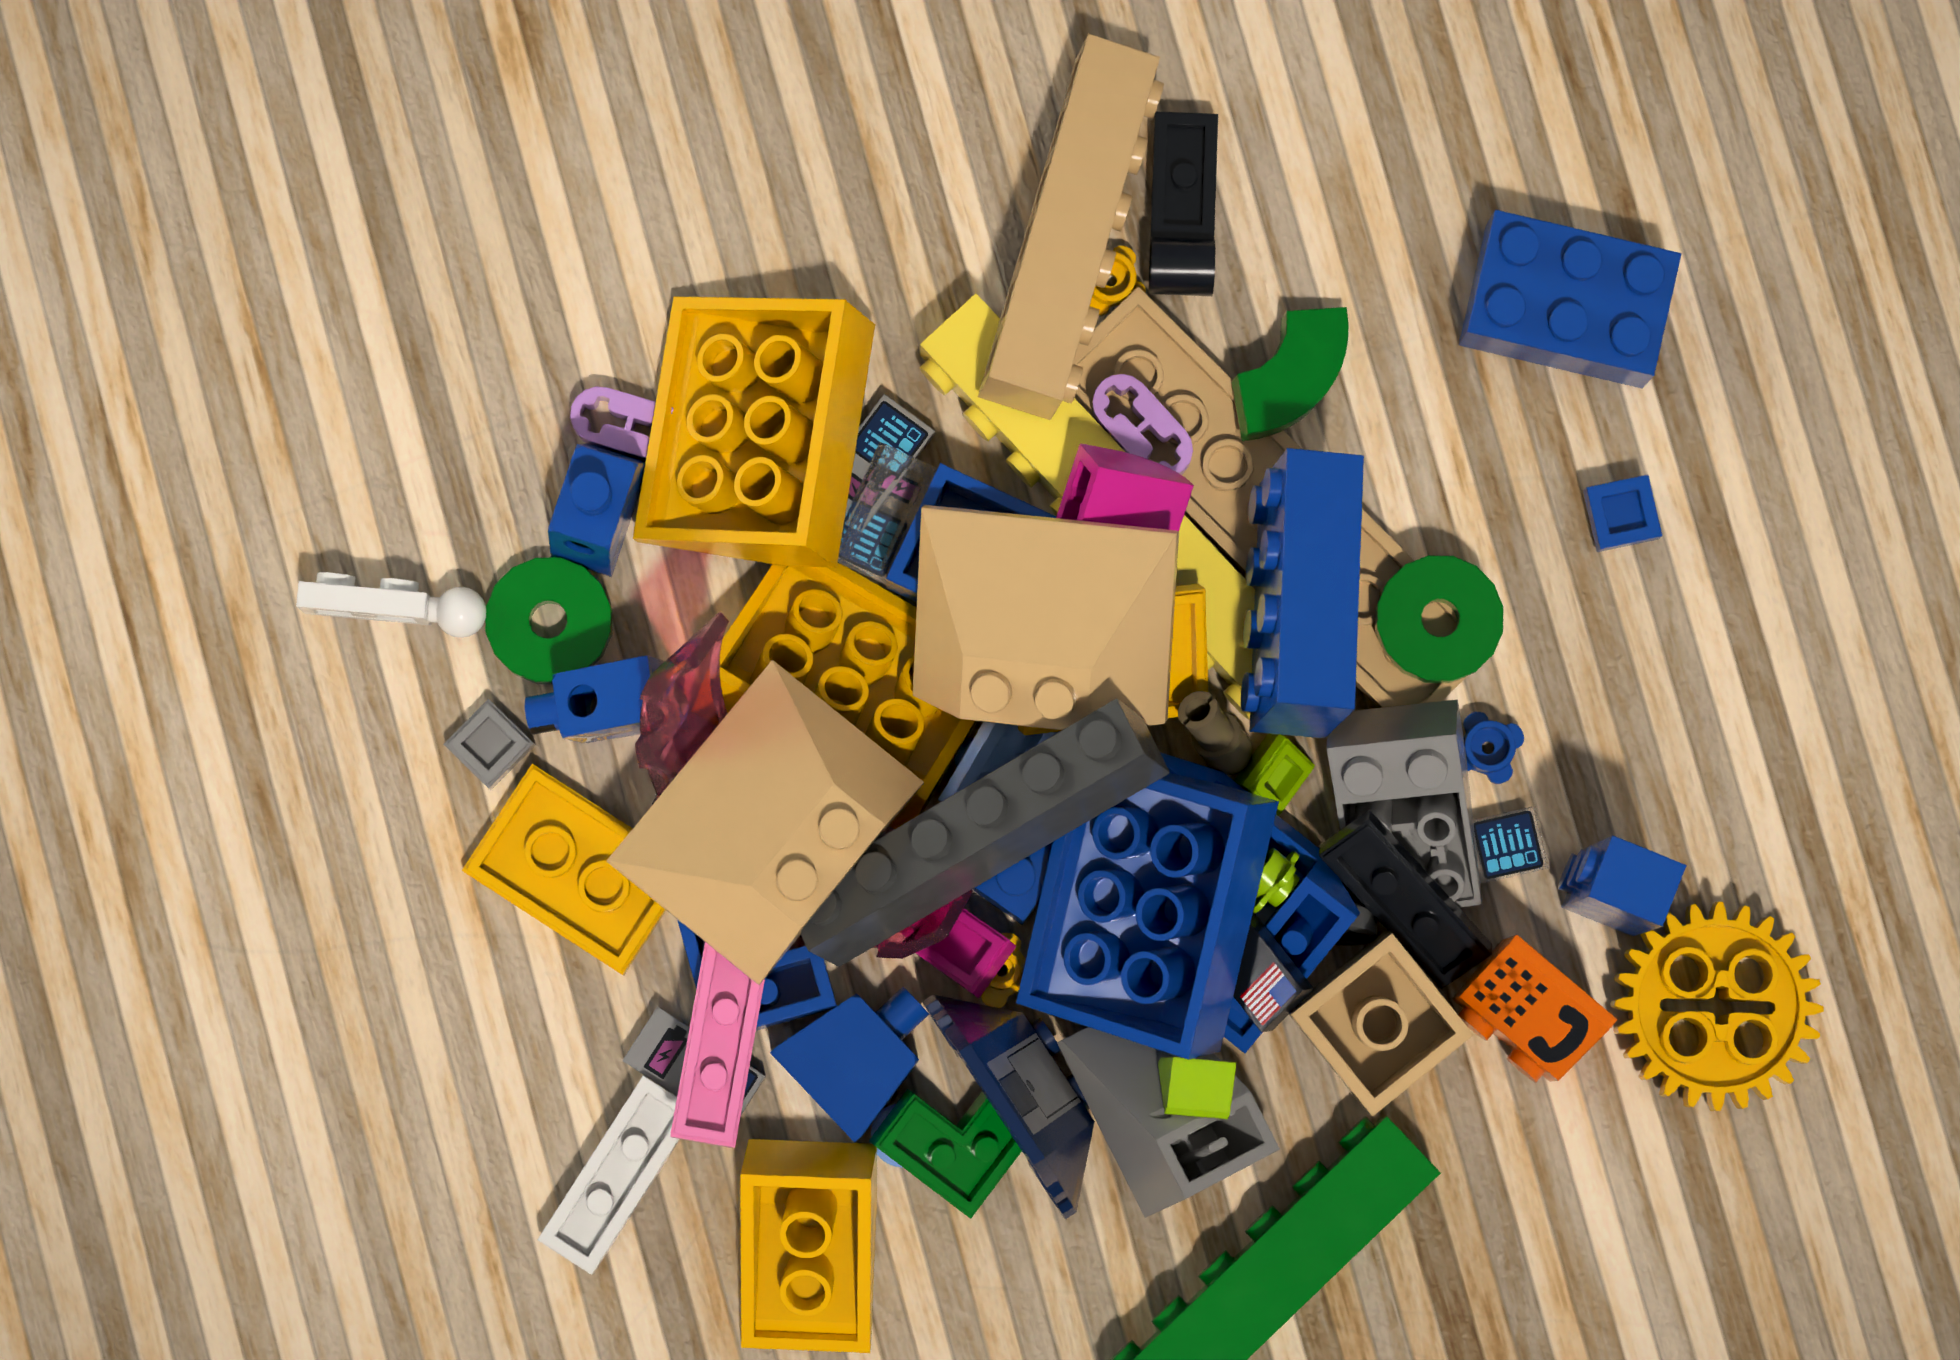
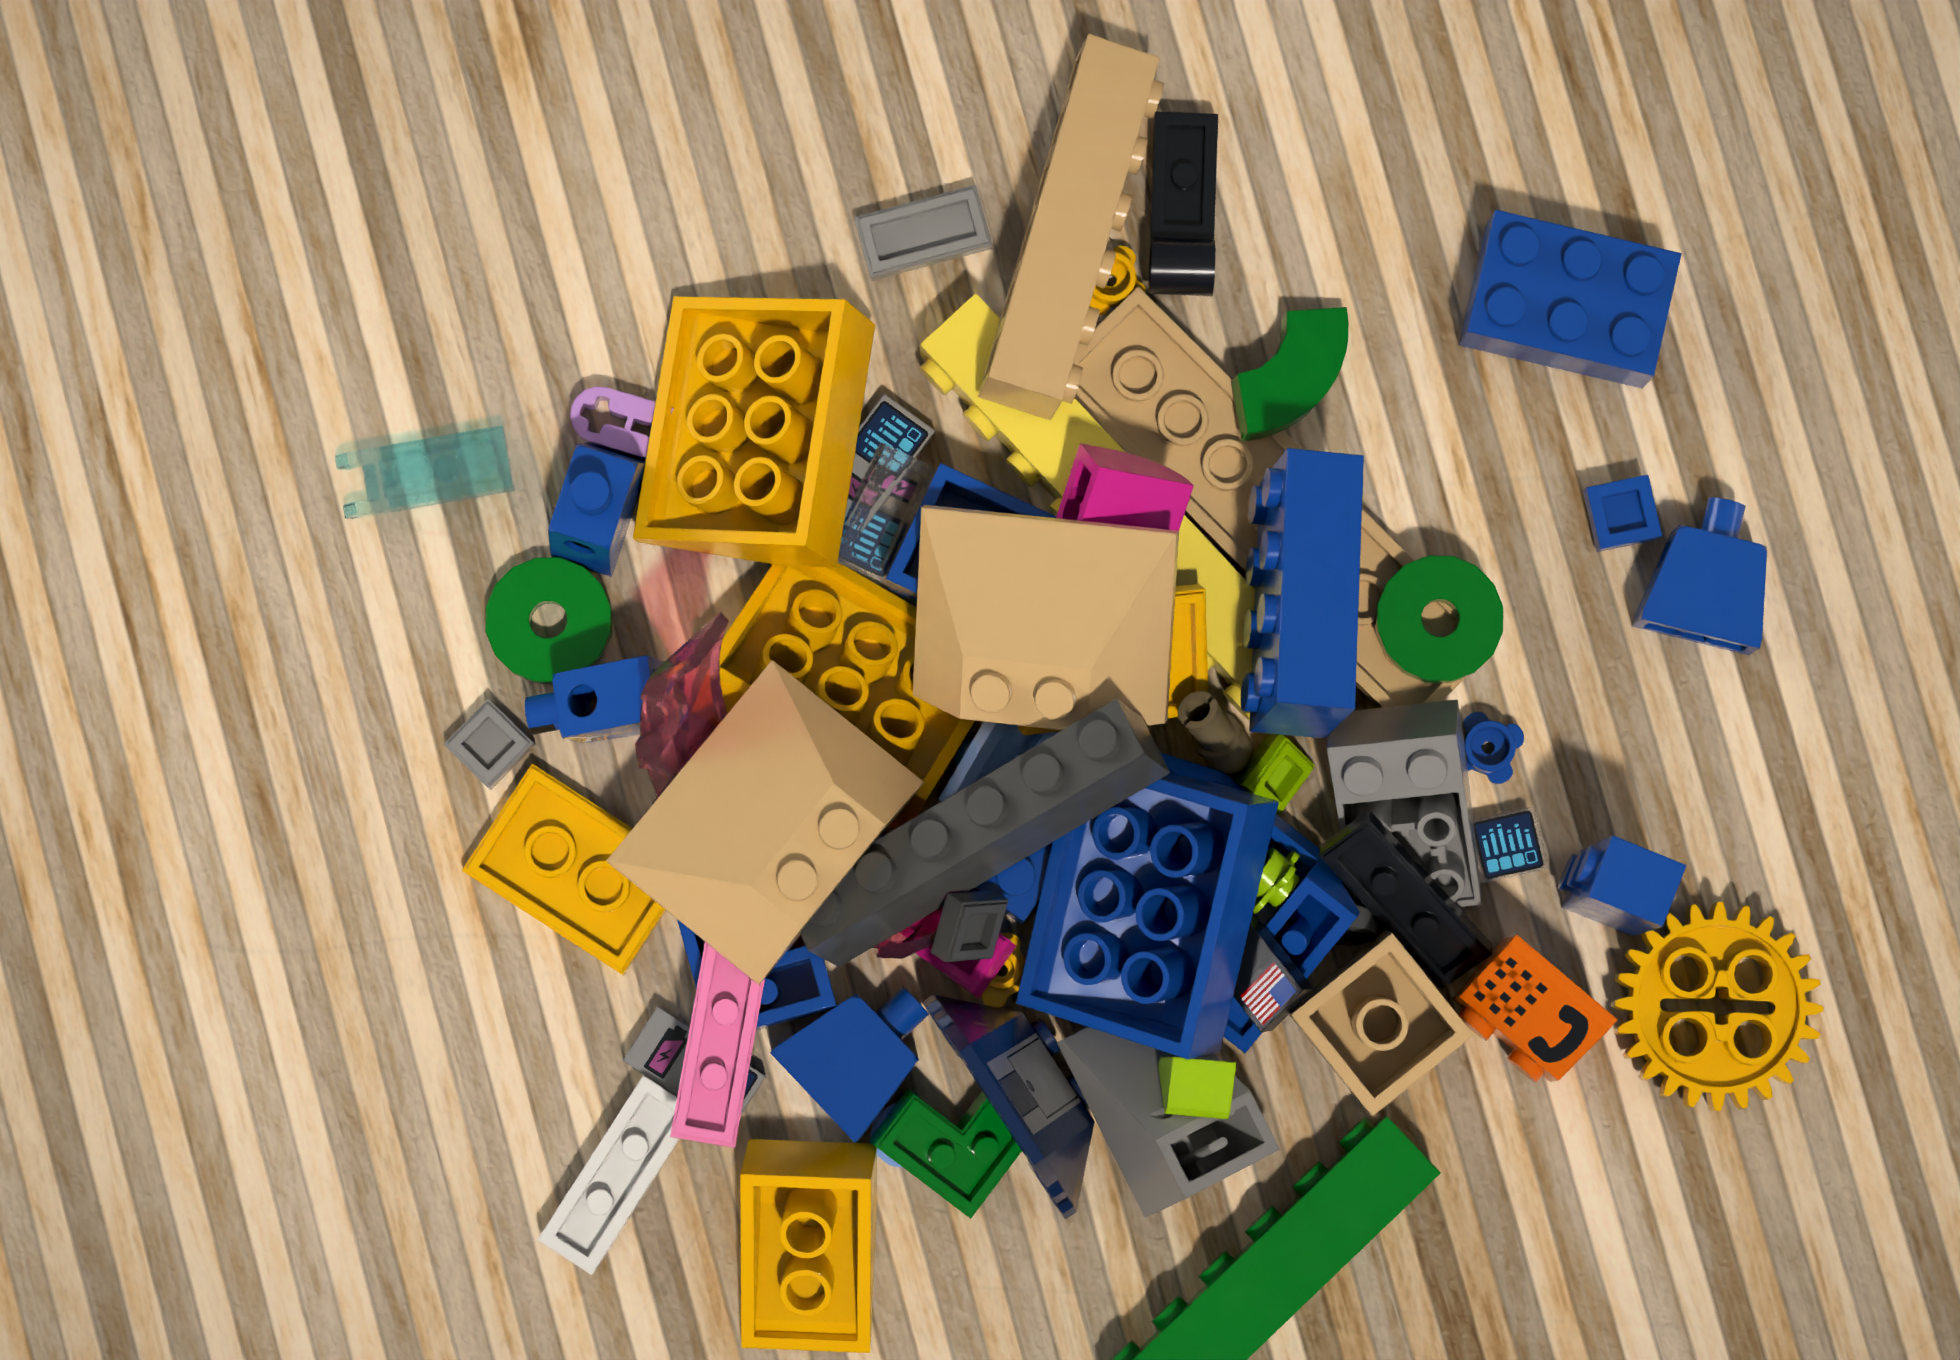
(430, 471): none -> clear light blue hinge
(457, 611): white plate -> none
(923, 233): none -> light grey tile
(969, 925): none -> dark grey tile
(1150, 412): lavender beam -> none
(1708, 583): none -> blue torso

